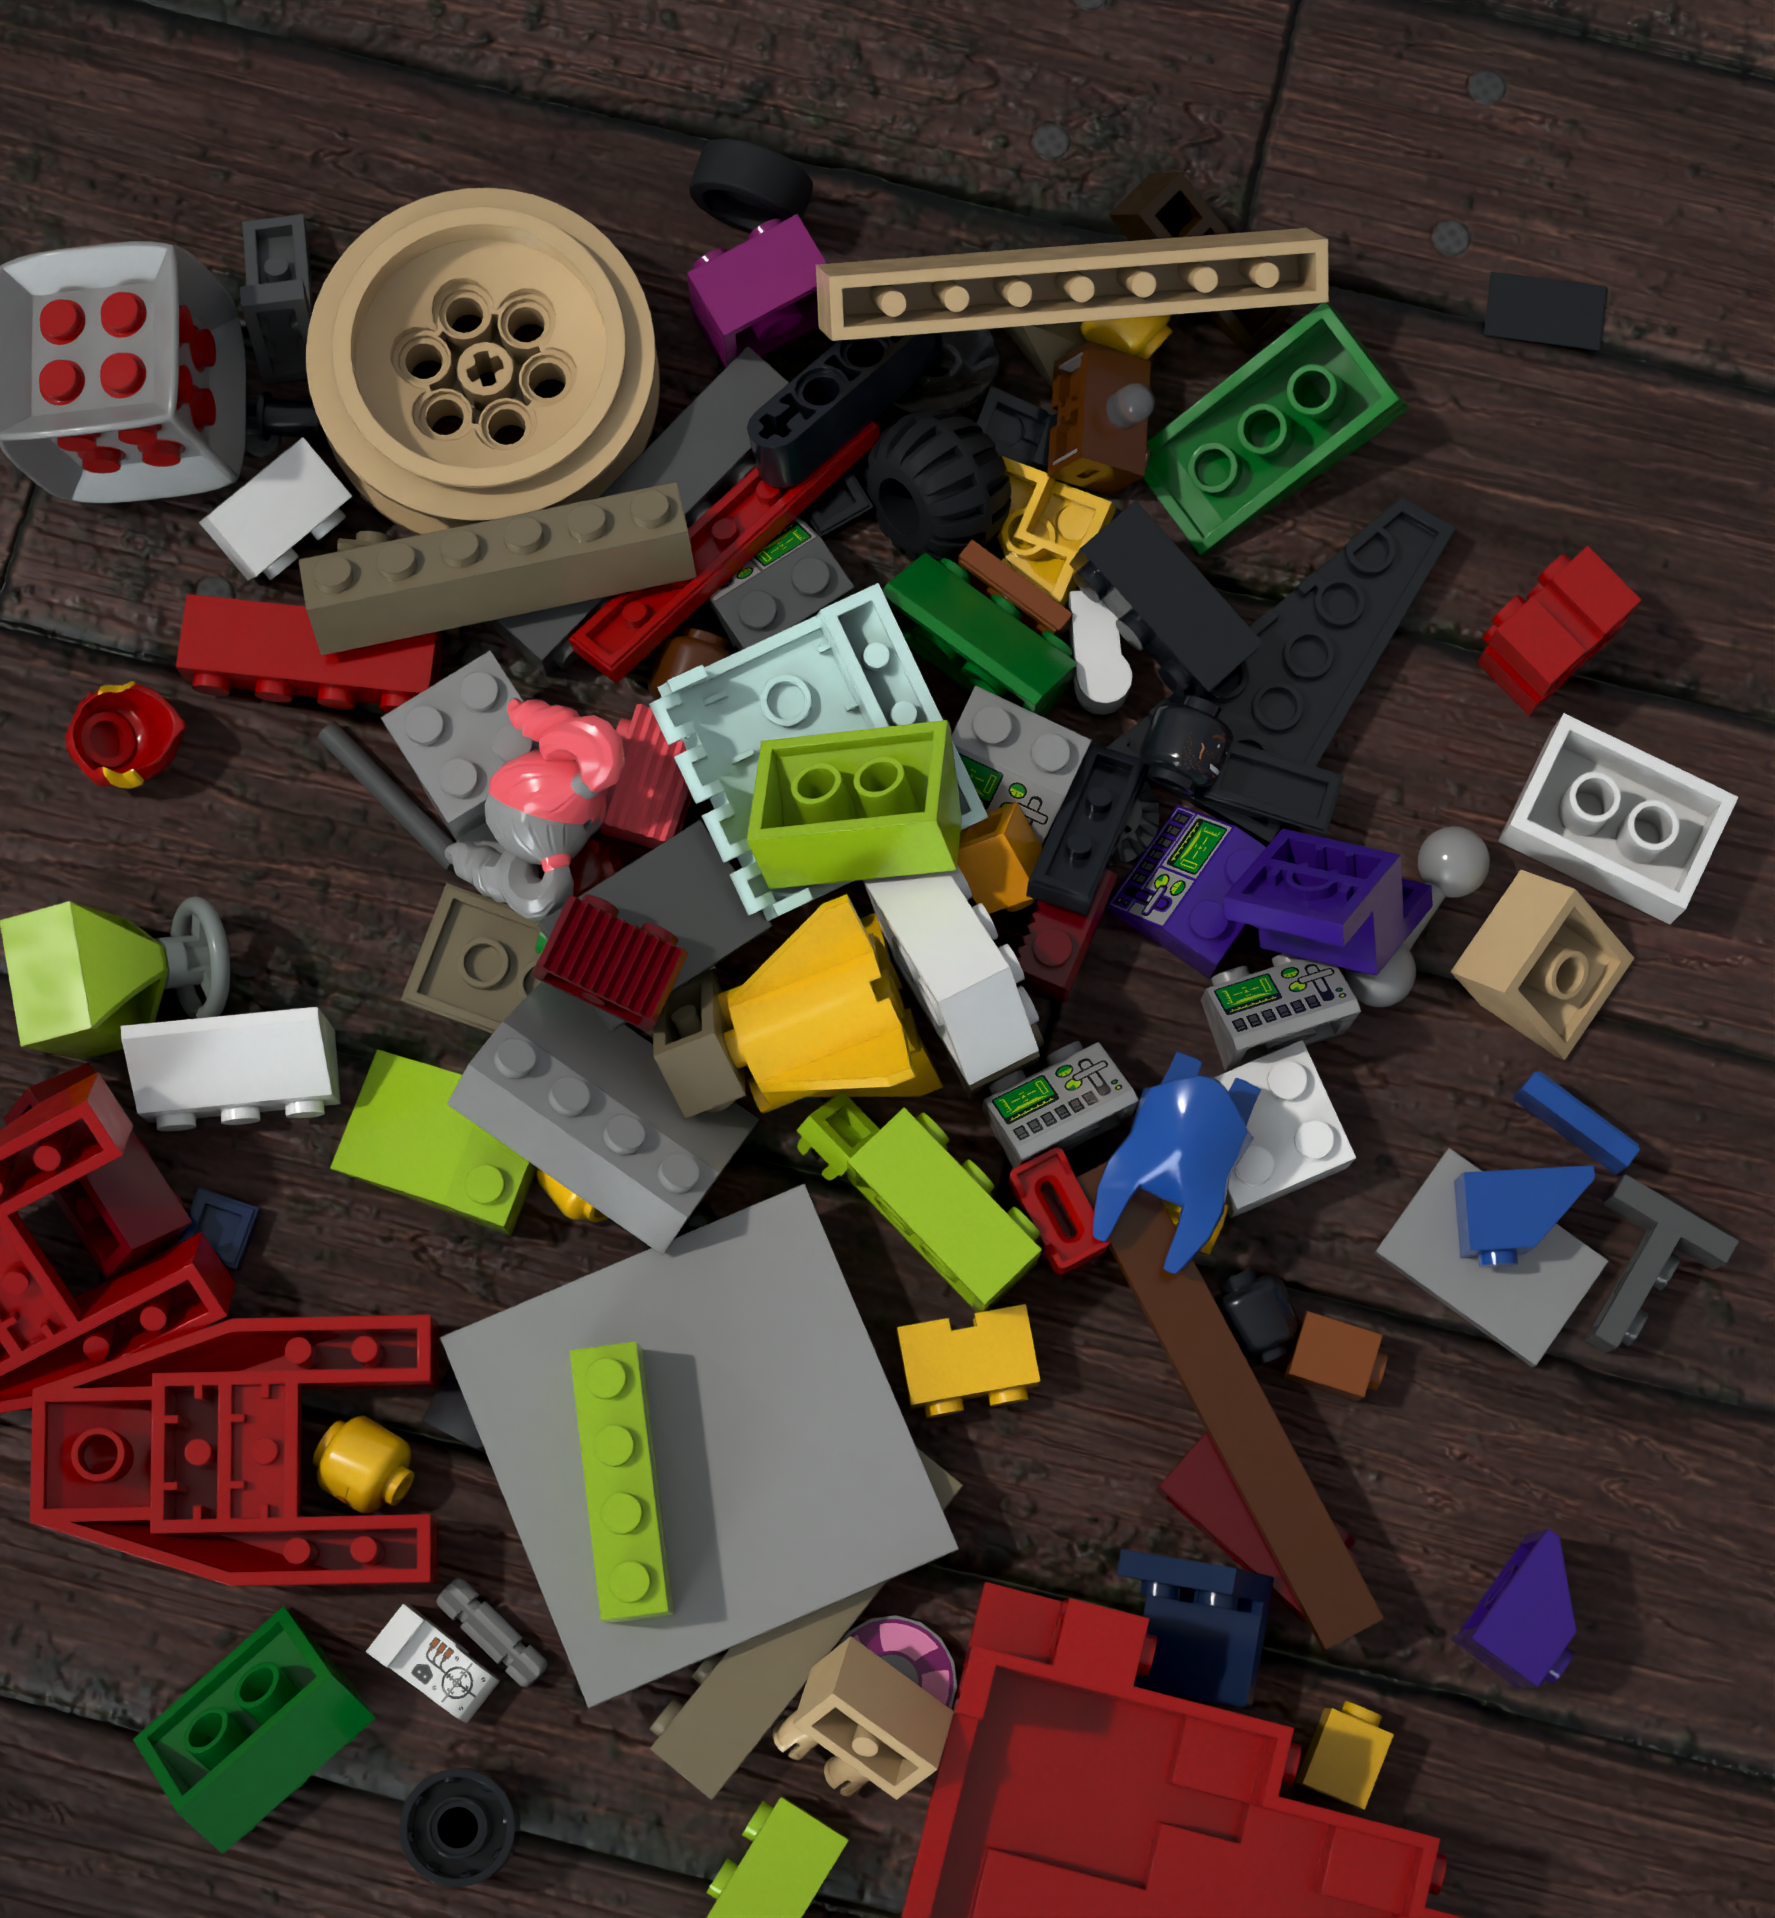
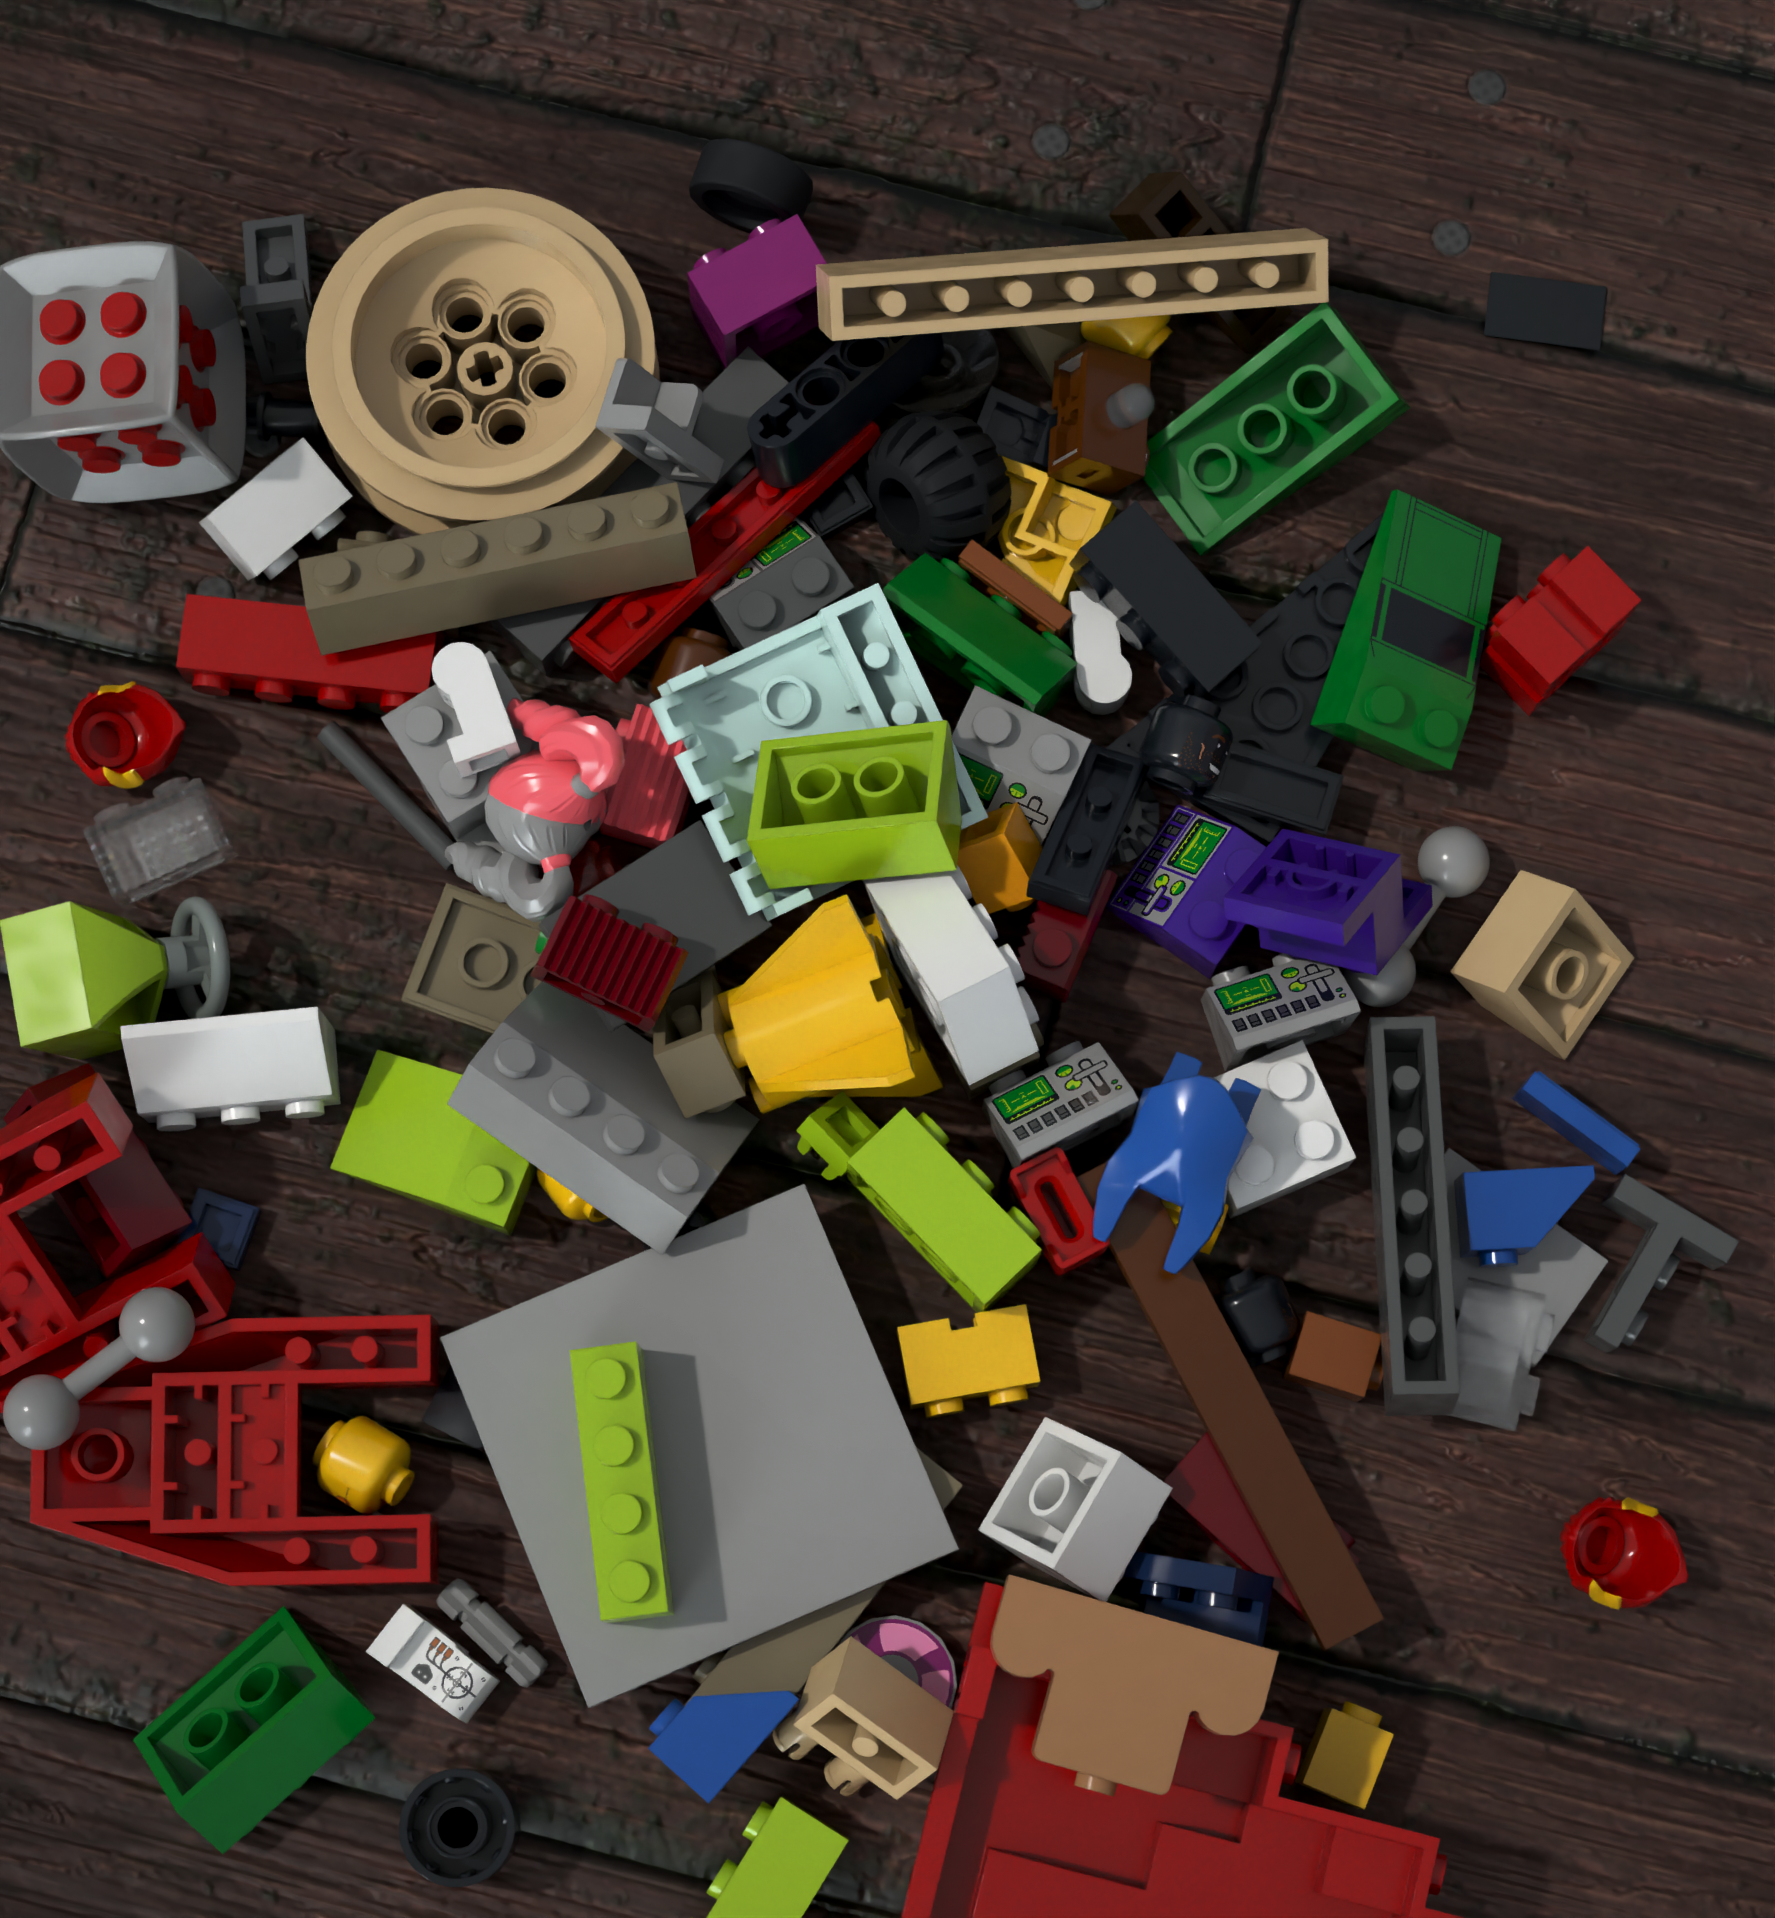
(46, 1409): none -> light grey piece
(159, 840): none -> clear brick
(470, 688): none -> white leg
(657, 423): none -> light grey panel
(716, 1735): none -> blue slope
(1075, 1509): none -> white brick
(1124, 1683): none -> medium nougat brick
(1411, 1217): none -> dark grey brick
(1413, 638): none -> green slope
(1495, 1351): none -> clear brick
(1524, 1616): dark purple slope -> none
(1618, 819): white brick -> none
(1622, 1553): none -> red hair

